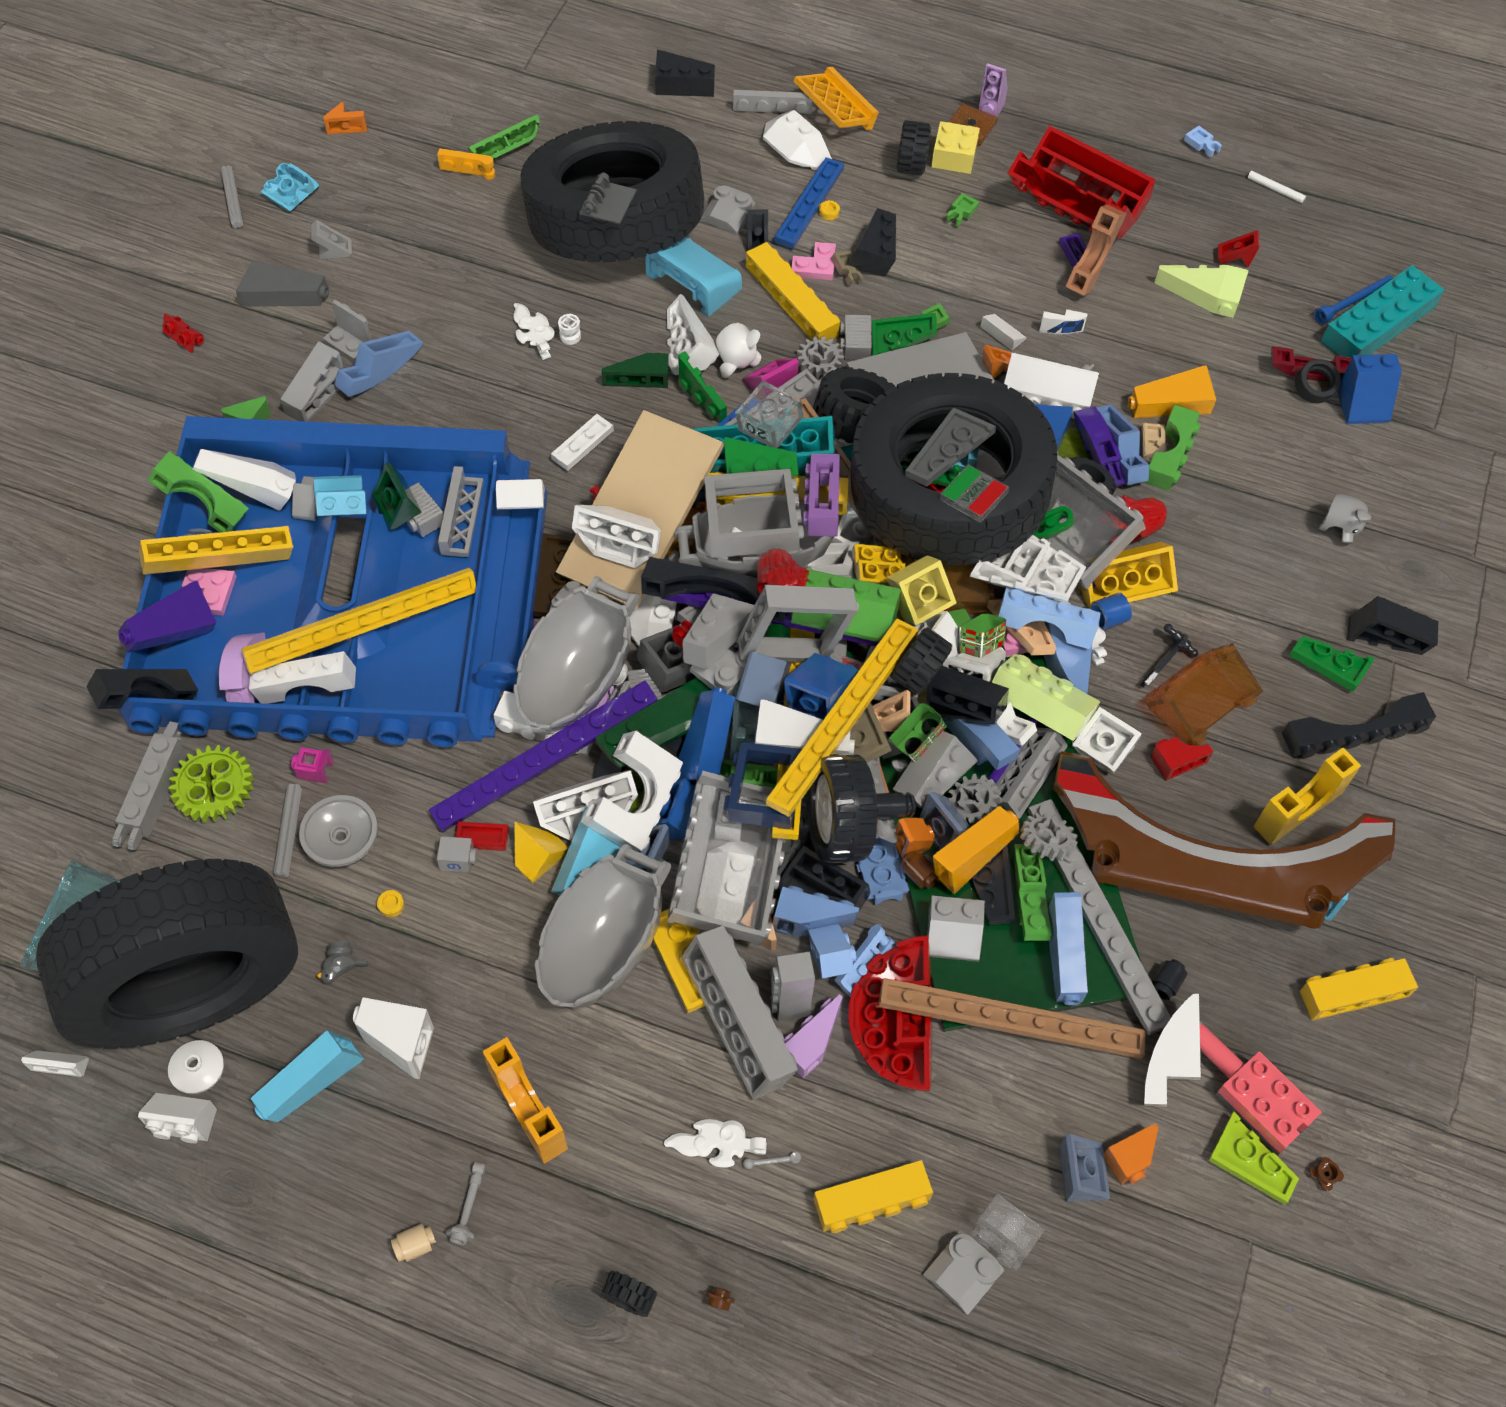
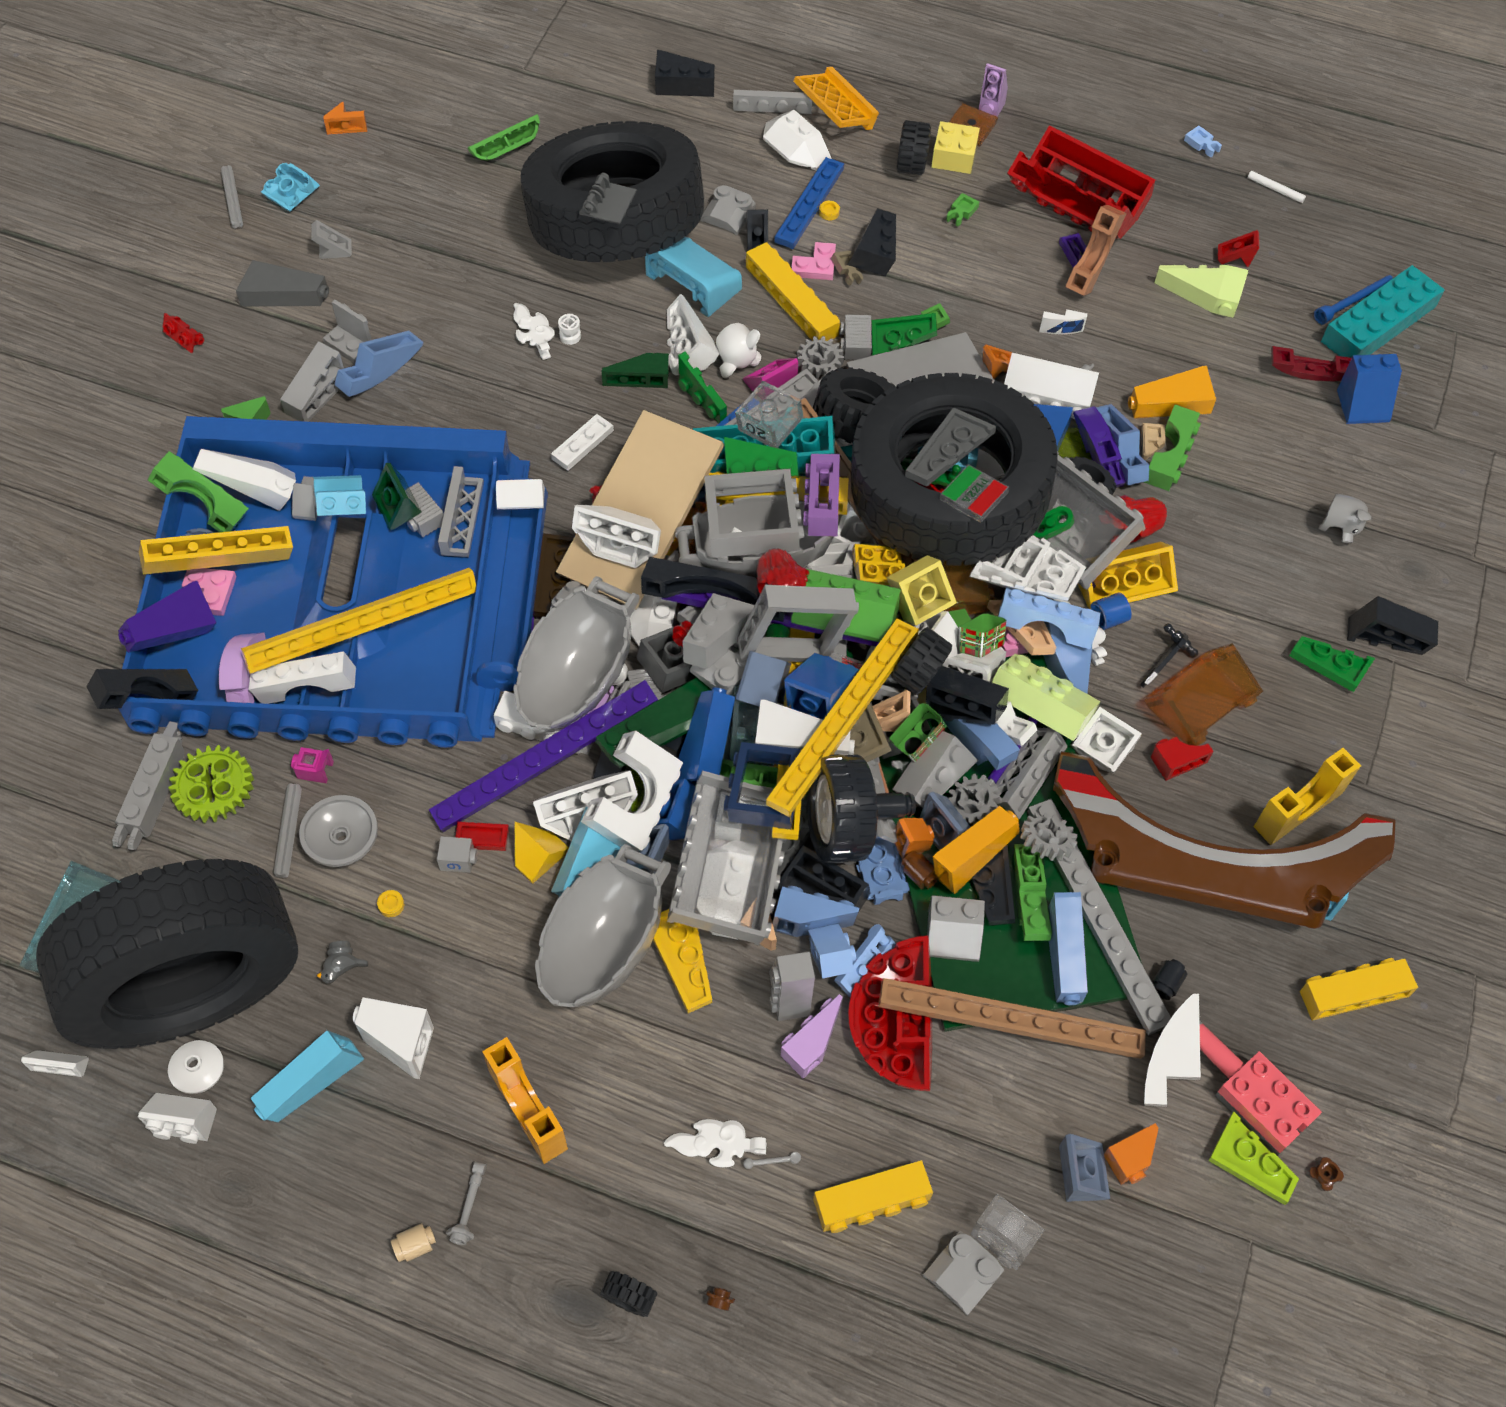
(466, 163): light orange plate -> none
(739, 1012): light grey brick -> none
(1002, 331): white slope -> none
(1312, 736): black arch -> none
(1323, 367): black tyre -> none

